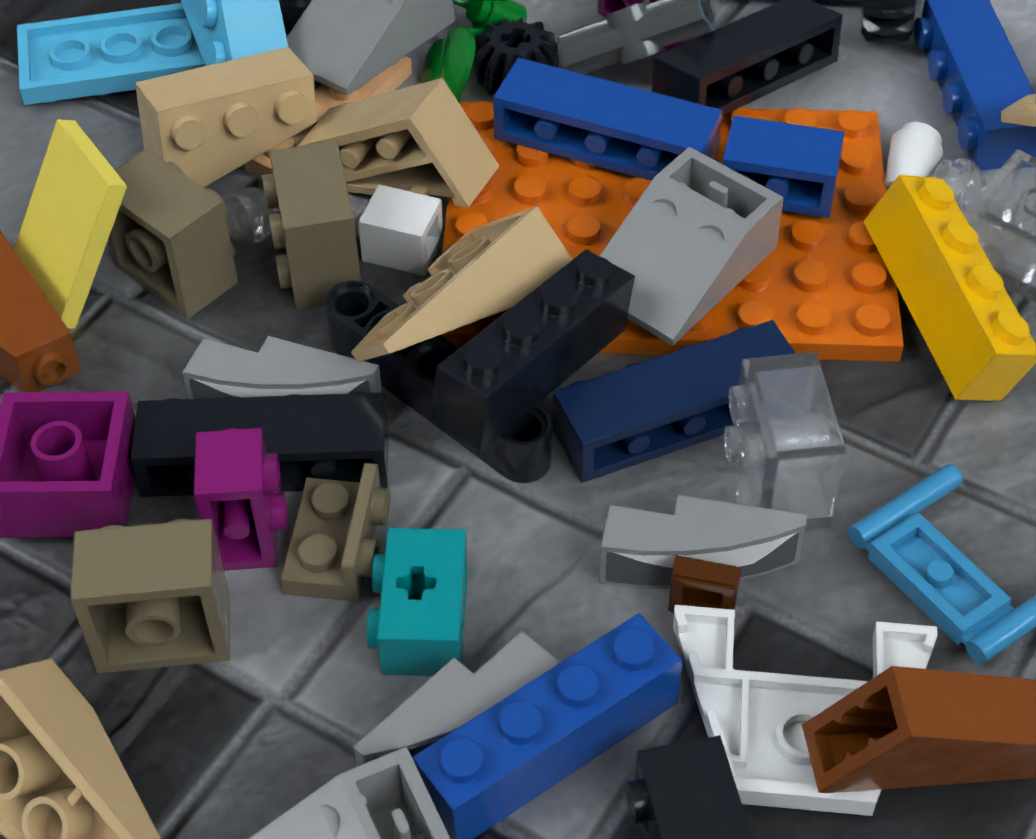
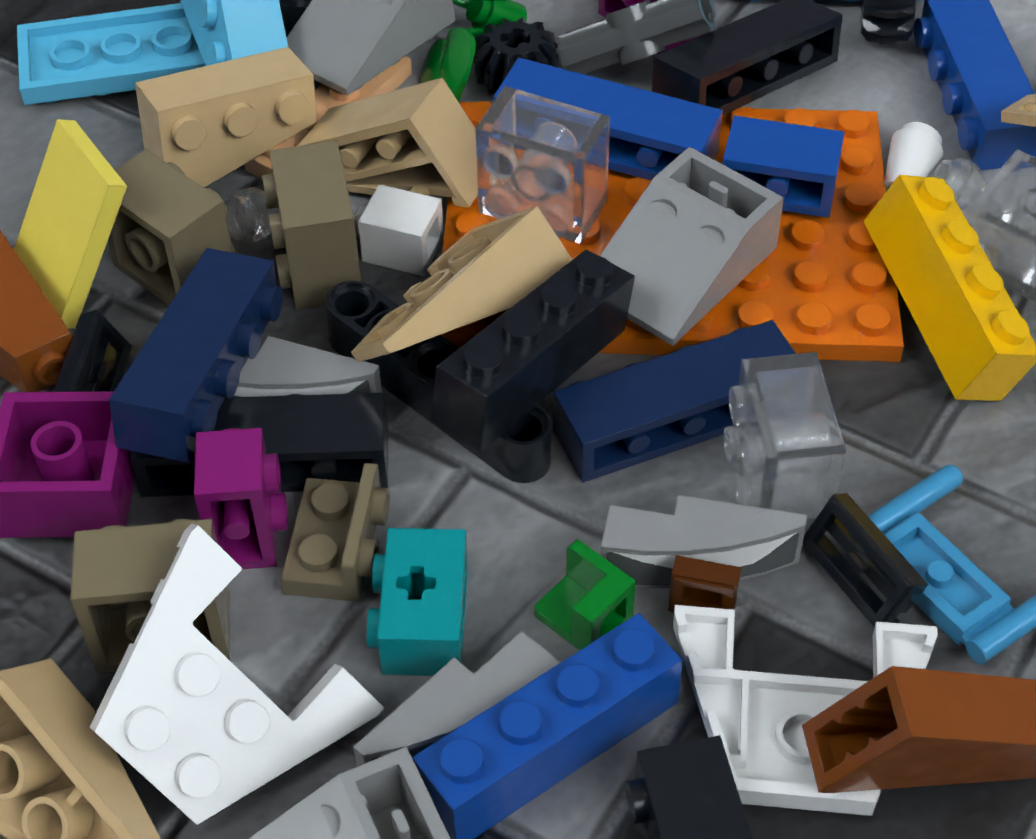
(85, 354): none -> black tile
(194, 716): none -> white wing
(195, 355): none -> dark blue brick
(543, 157): none -> clear brick
(588, 599): none -> green panel
(869, 554): none -> black tile

